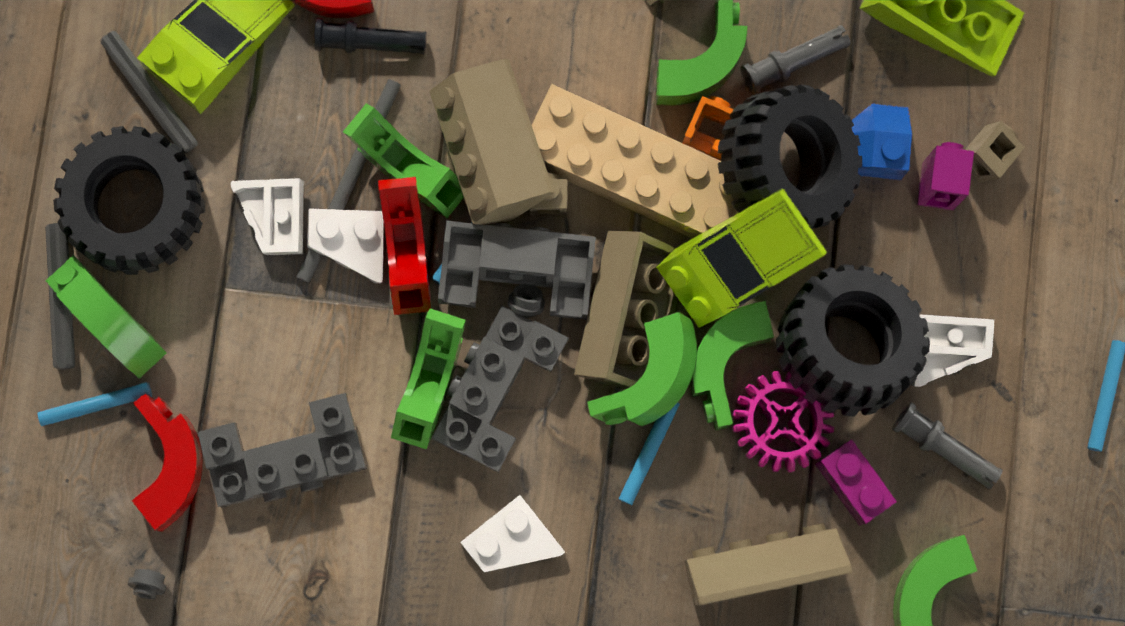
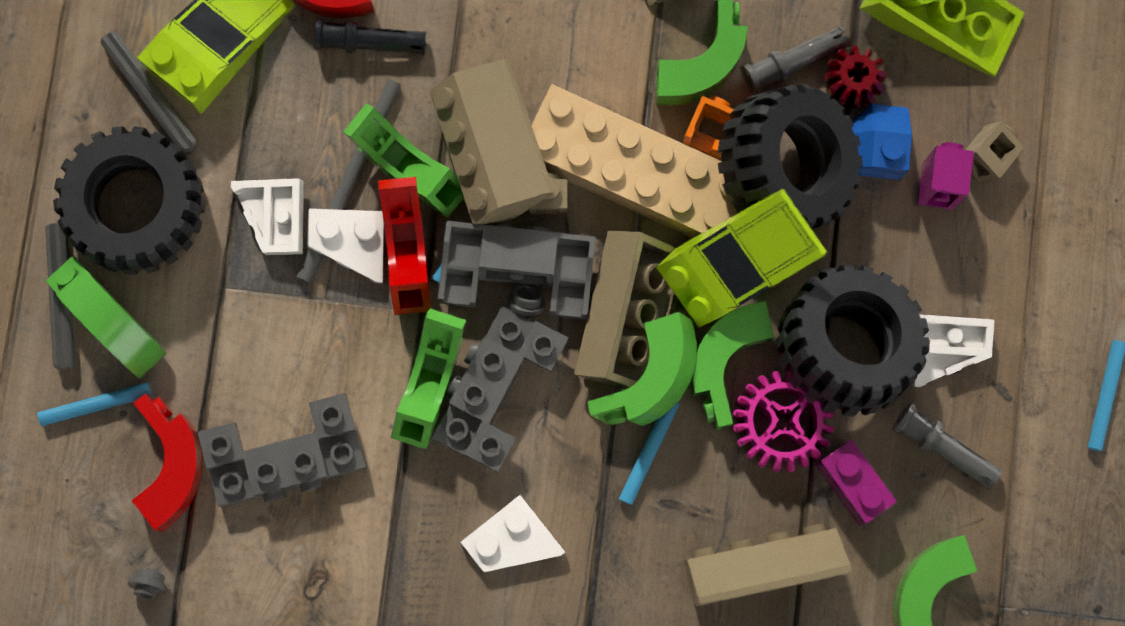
(865, 67): none -> dark red gear

